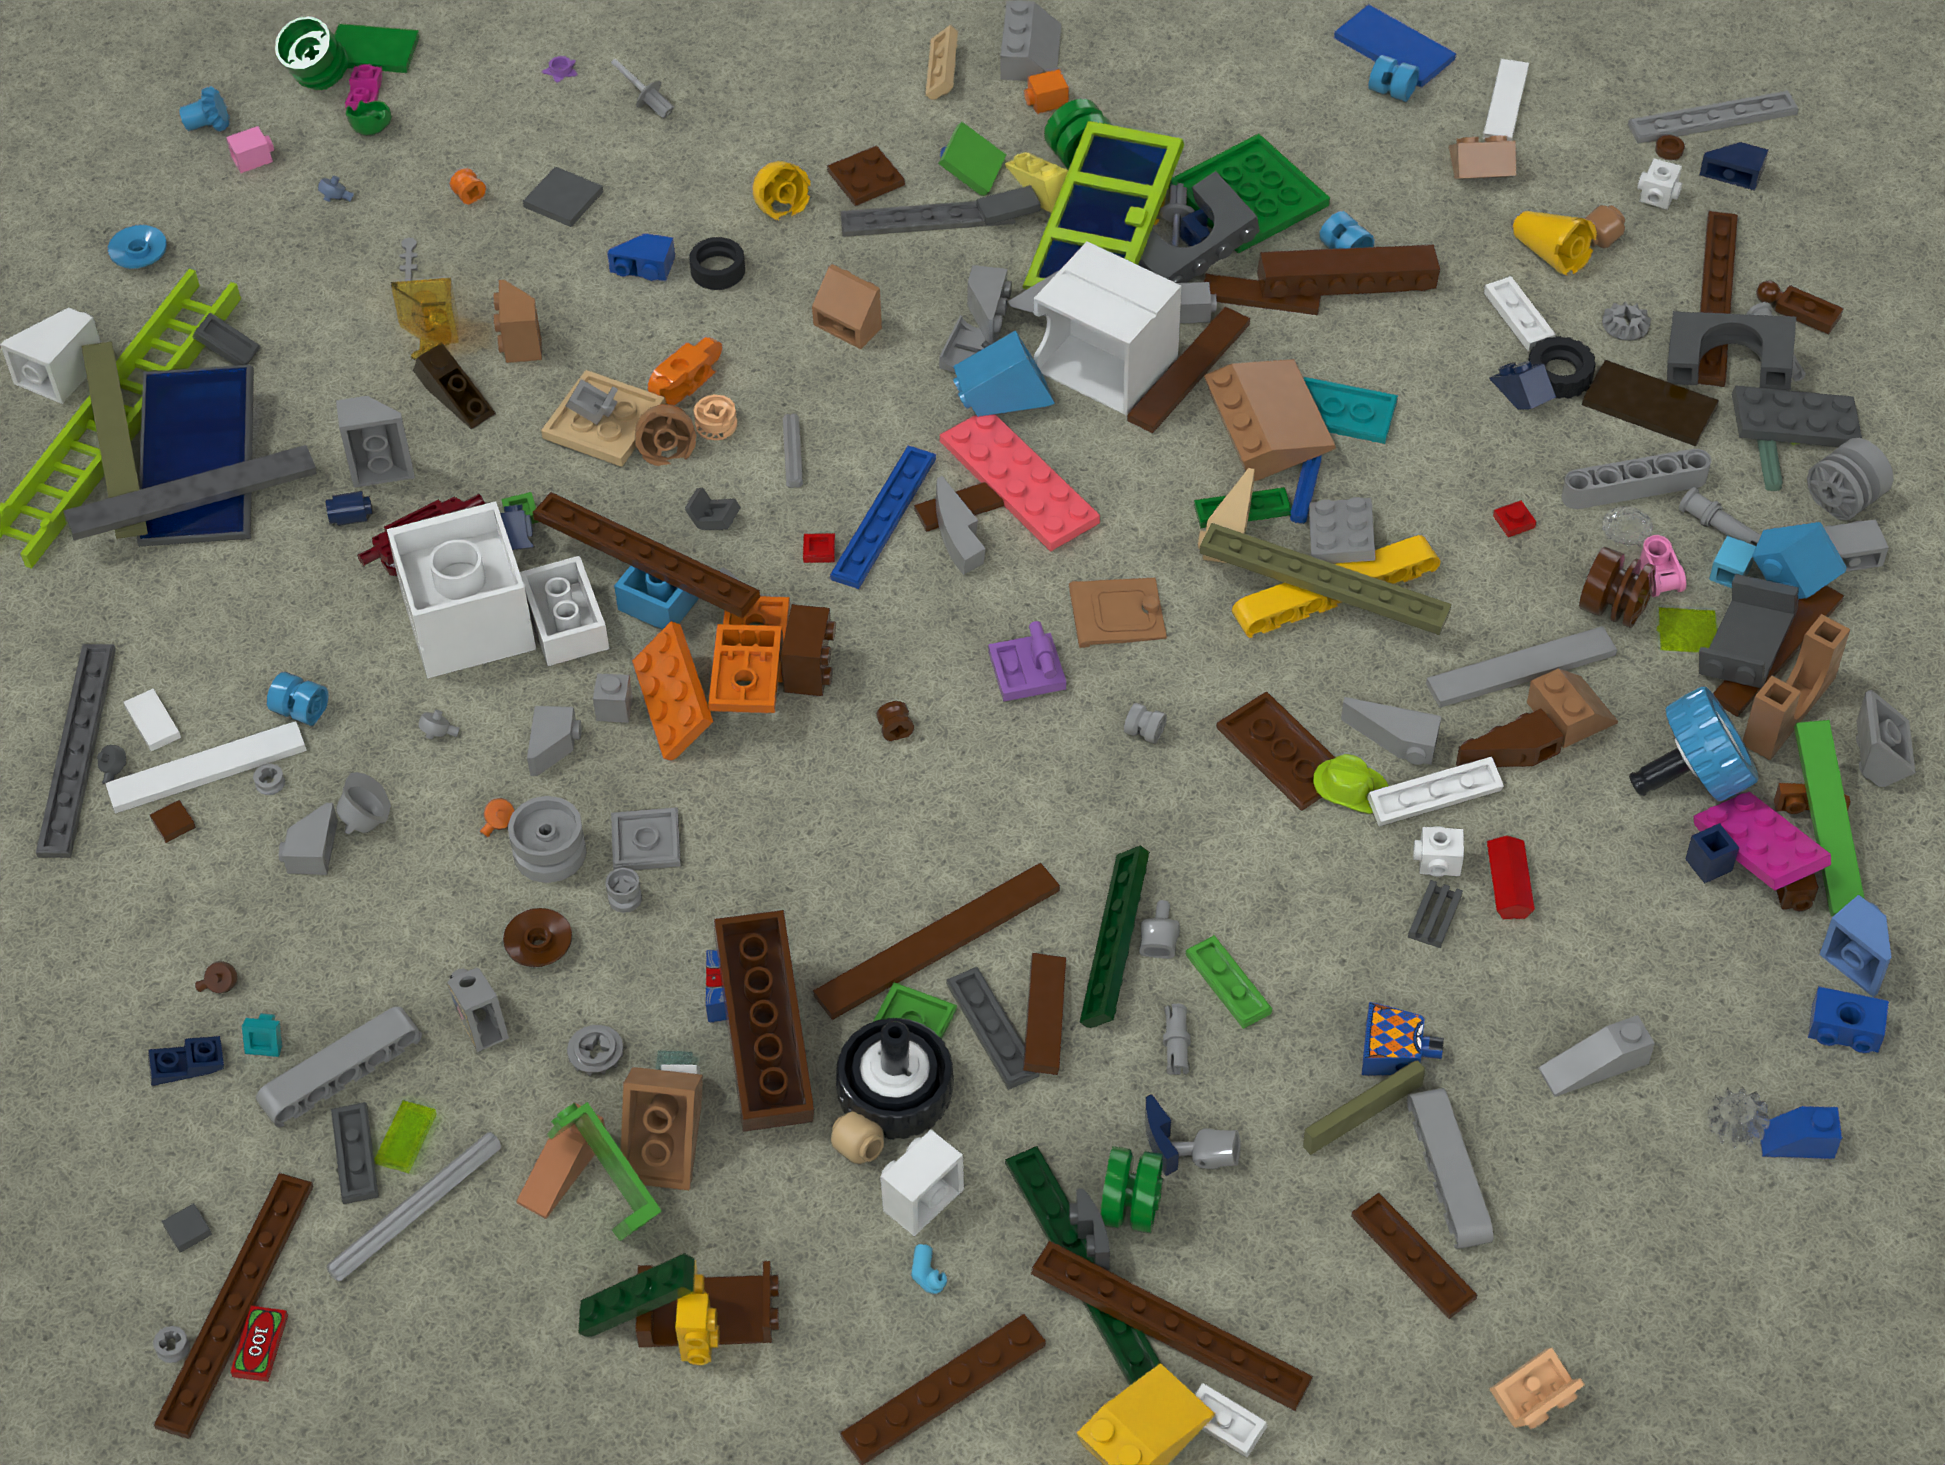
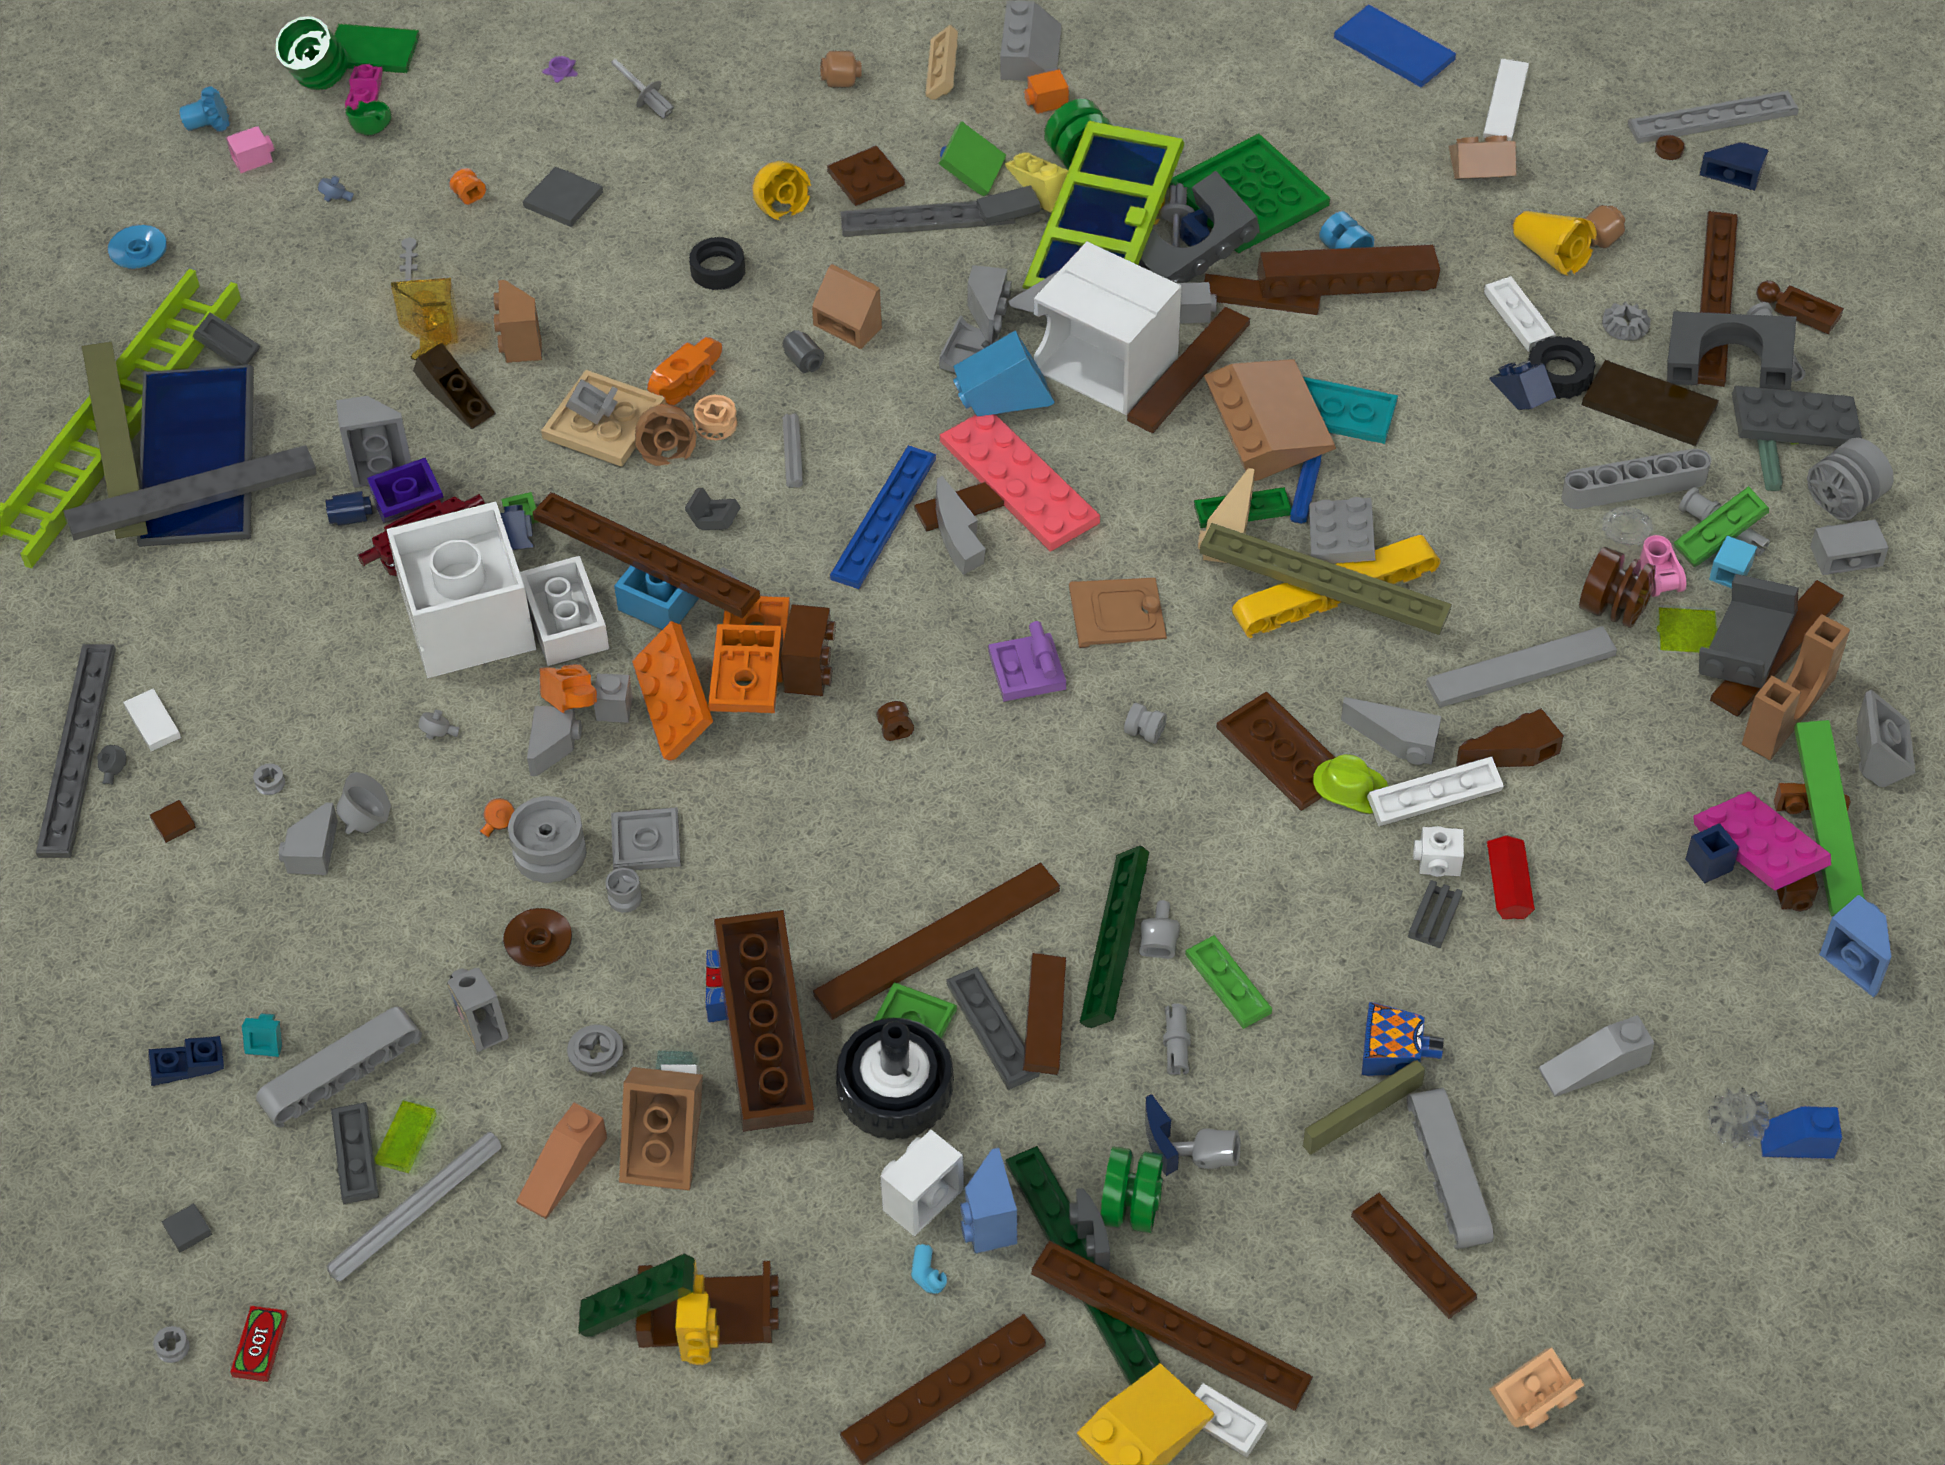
(50, 354): white slope -> none
(205, 767): white tile -> none
(218, 977): reddish brown piece -> none
(232, 1306): reddish brown tile -> none
(297, 698): dark azure wheel -> none
(404, 489): none -> dark purple slope
(567, 687): none -> orange piece
(614, 1163): bright green panel -> none
(644, 257): blue slope -> none
(803, 351): none -> dark grey brick
(819, 548): red tile -> none
(840, 69): none -> medium nougat head
(857, 1138): tan head -> none
(989, 1207): none -> medium blue slope
(1393, 78): dark azure wheel -> none
(1514, 518): red plate -> none
(1570, 705): medium nougat slope -> none
(1662, 181): white brick -> none
(1705, 746): dark azure wheel -> none
(1726, 521): none -> bright green tile
(1799, 557): dark azure slope -> none
(1864, 1013): blue brick -> none

